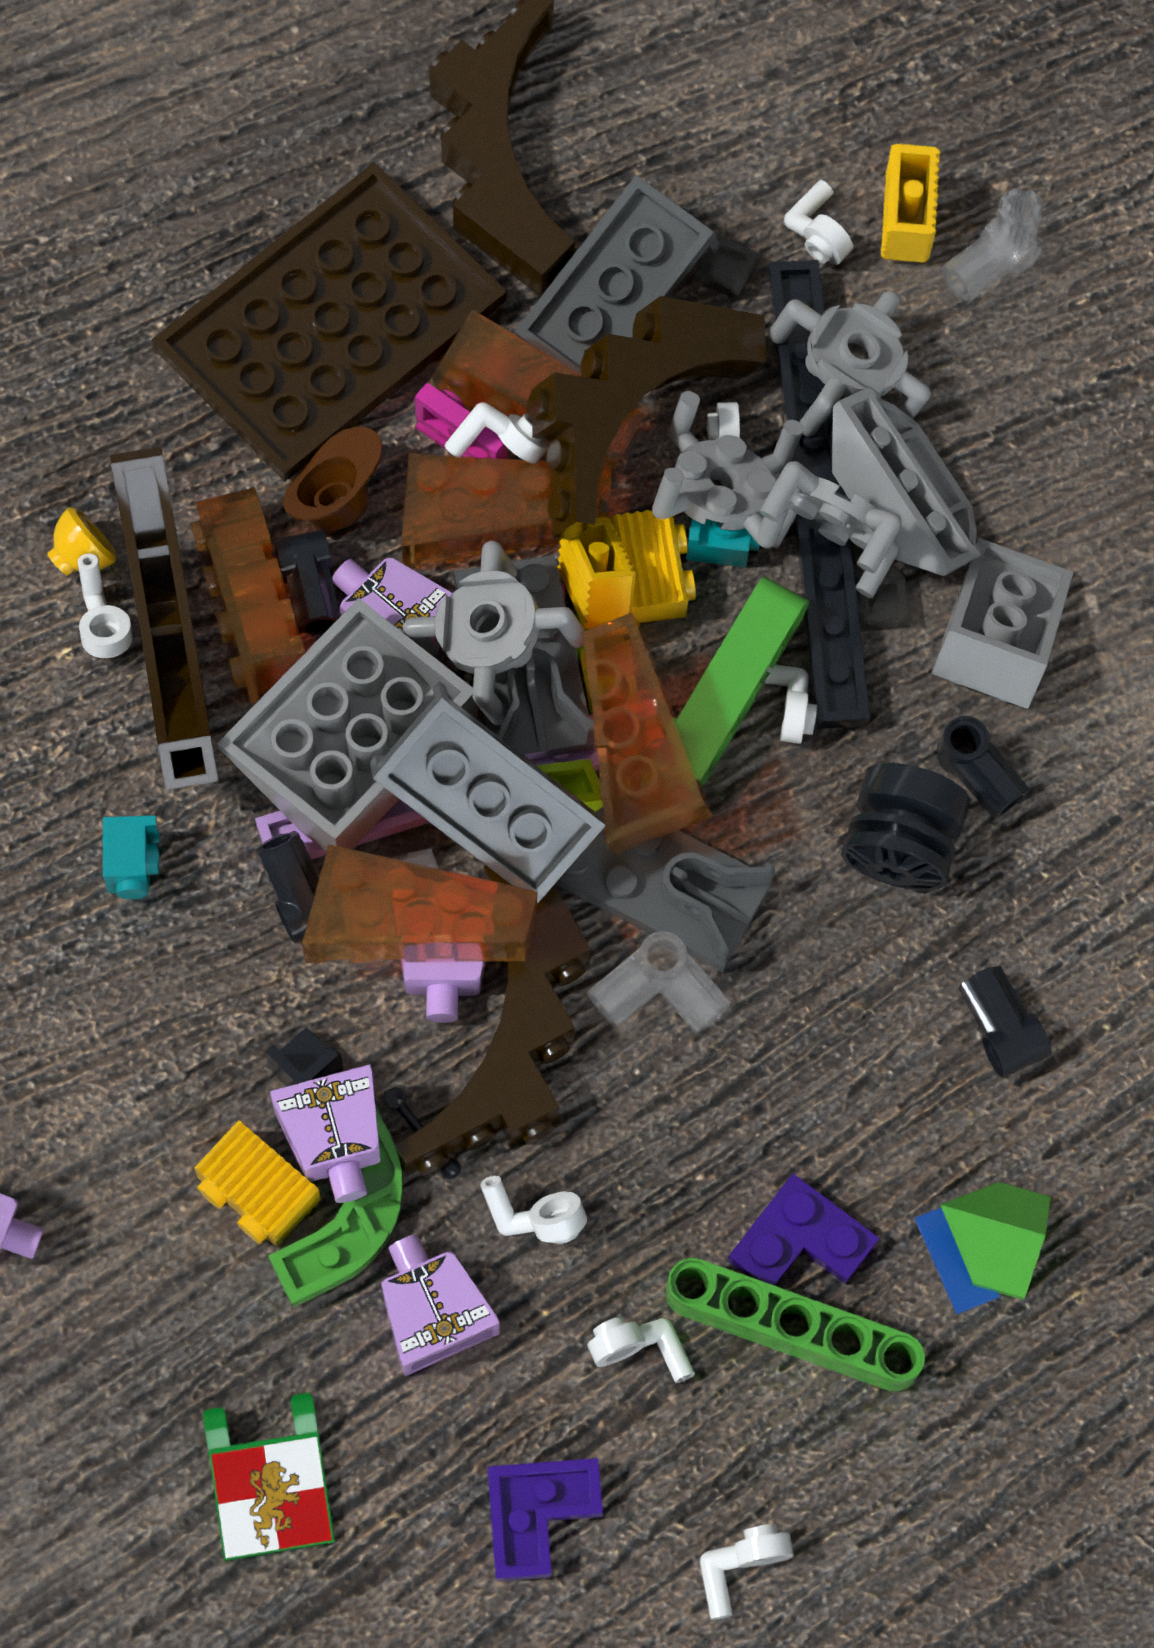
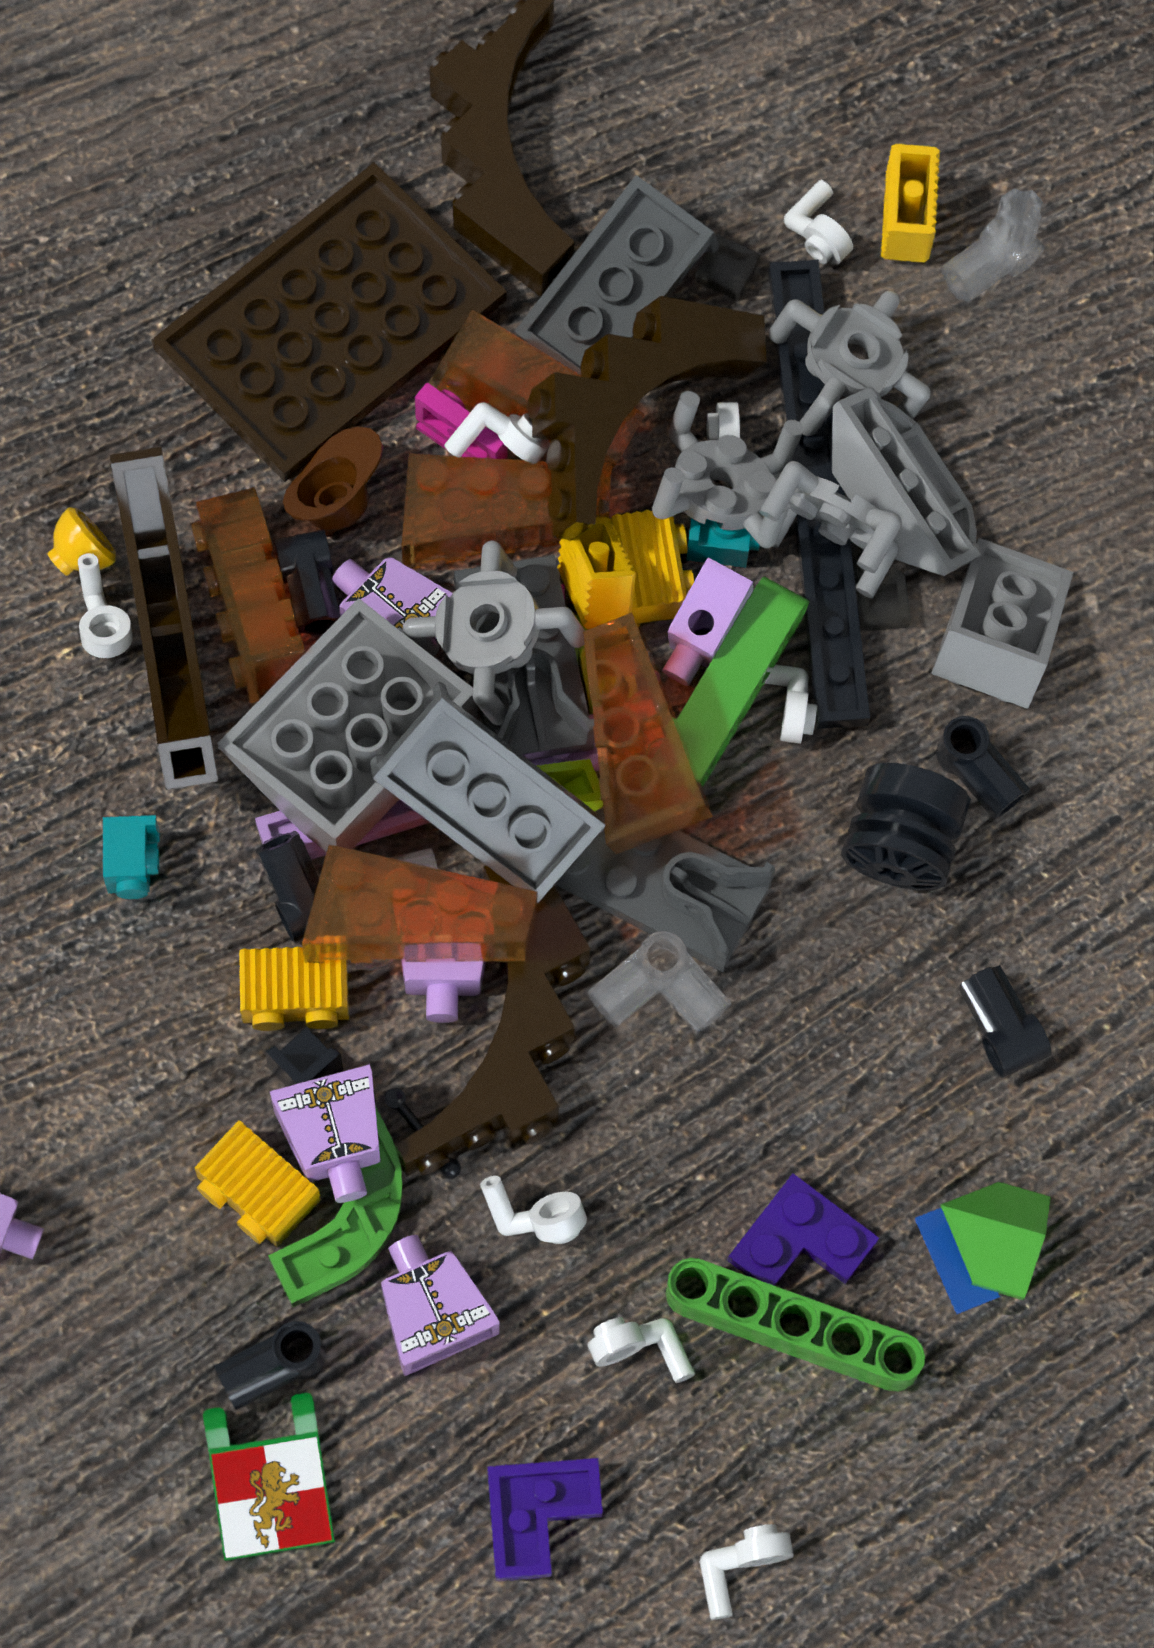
(264, 1365): none -> black piece
(284, 988): none -> yellow brick
(710, 606): none -> lavender torso

